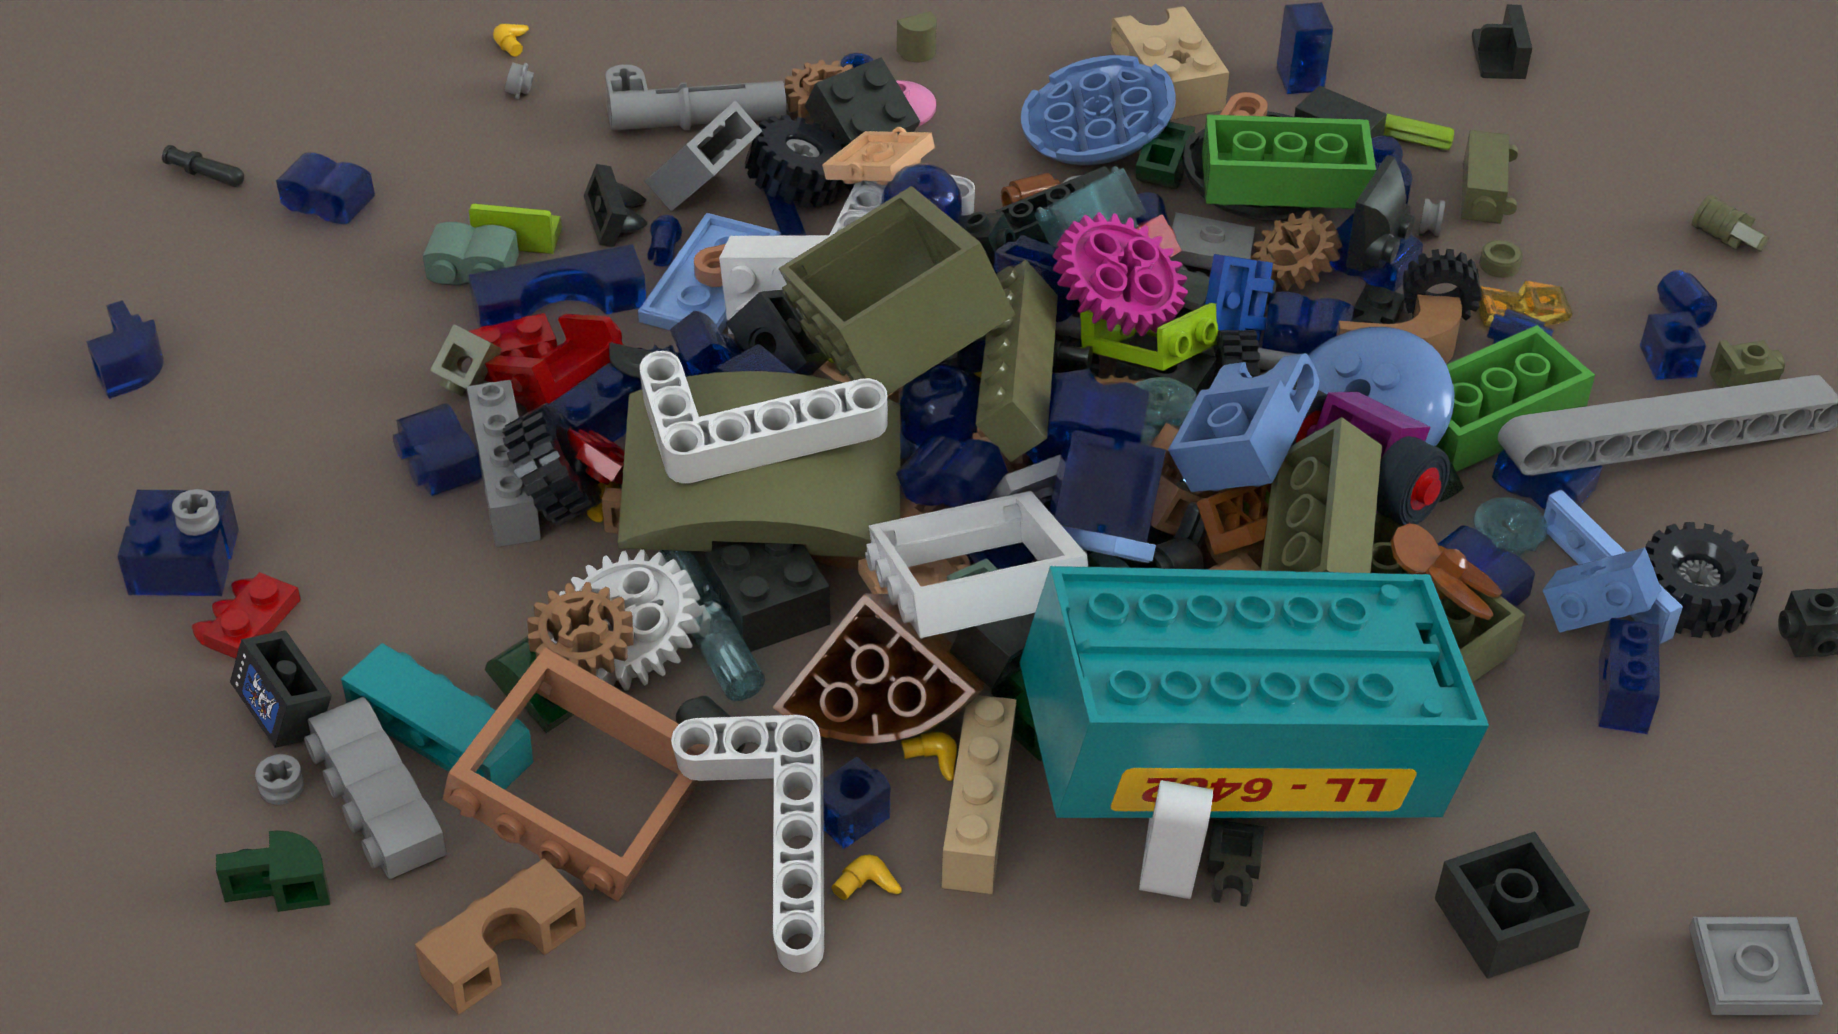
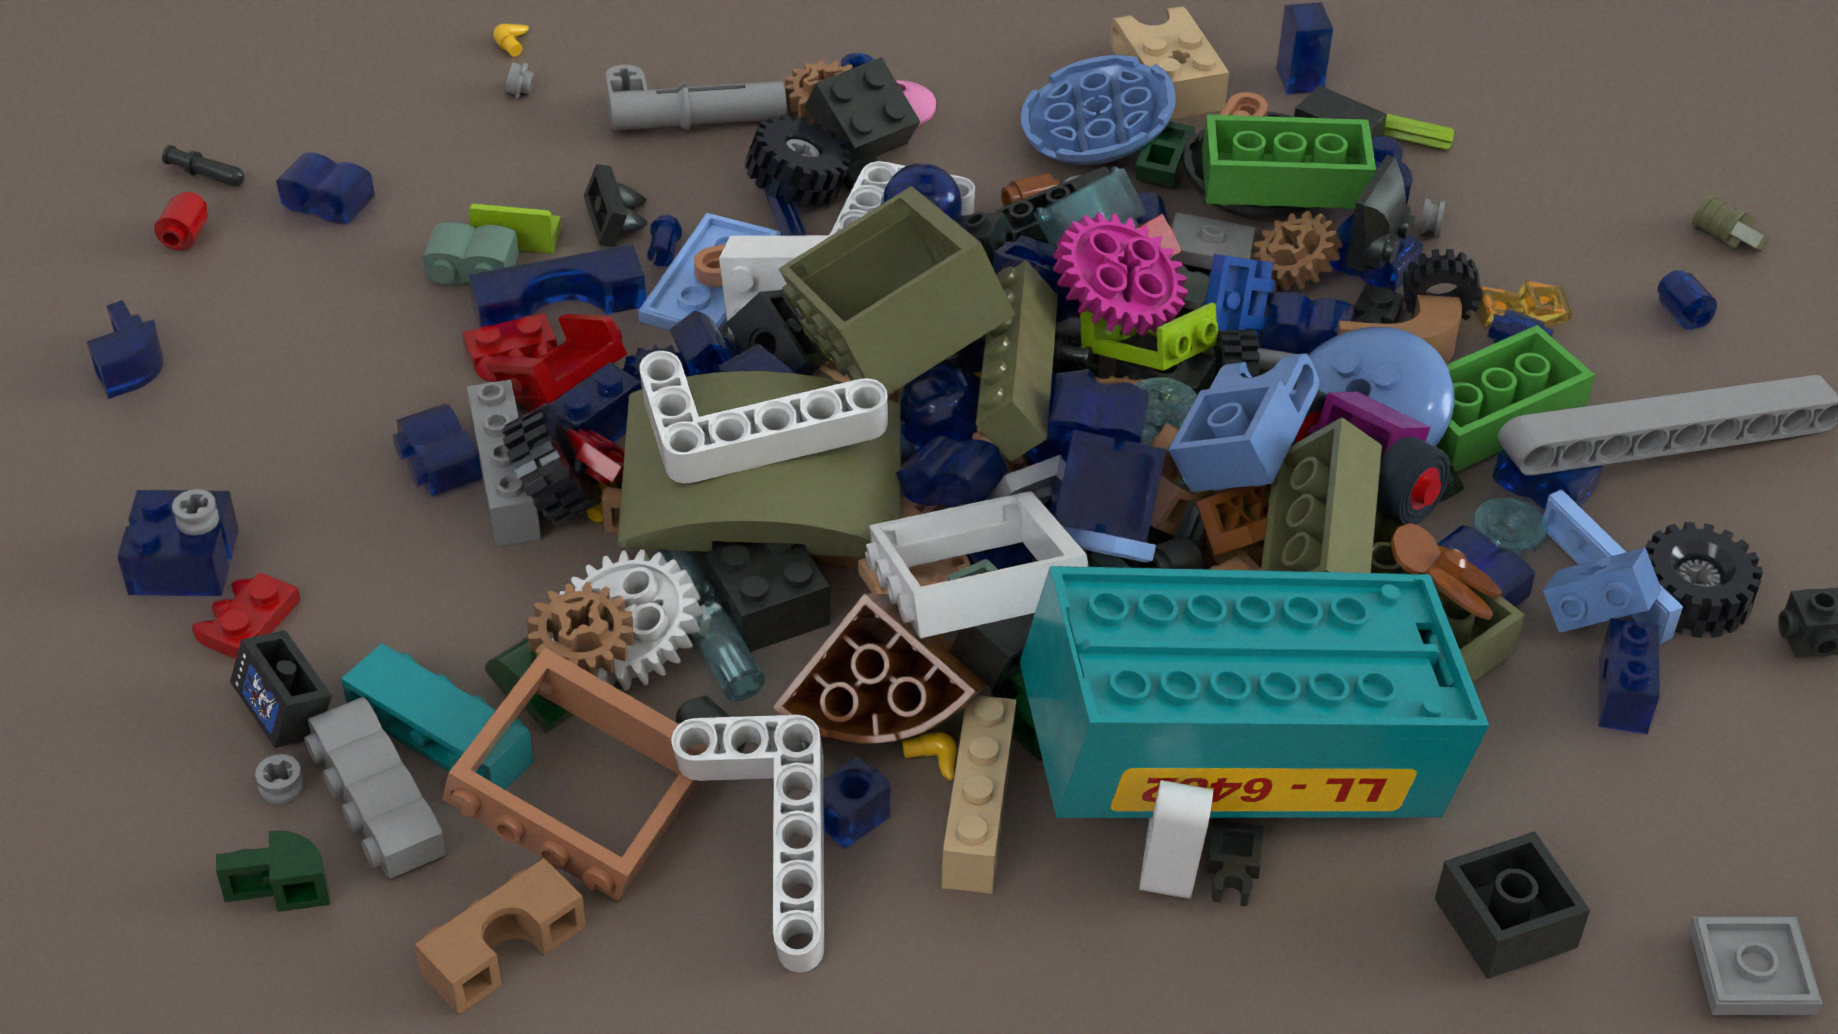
(181, 221): none -> red brick
(457, 347): olive brick -> none
(627, 359): pearl dark grey piece -> none
(703, 156): light grey brick -> none
(863, 869): yellow animal -> none
(878, 156): light nougat plate -> none
(917, 37): olive brick -> none
(1487, 177): olive brick -> none
(1501, 258): olive tile -> none
(1504, 48): pearl dark grey panel -> none
(1672, 345): clear blue brick -> none
(1746, 364): olive brick -> none

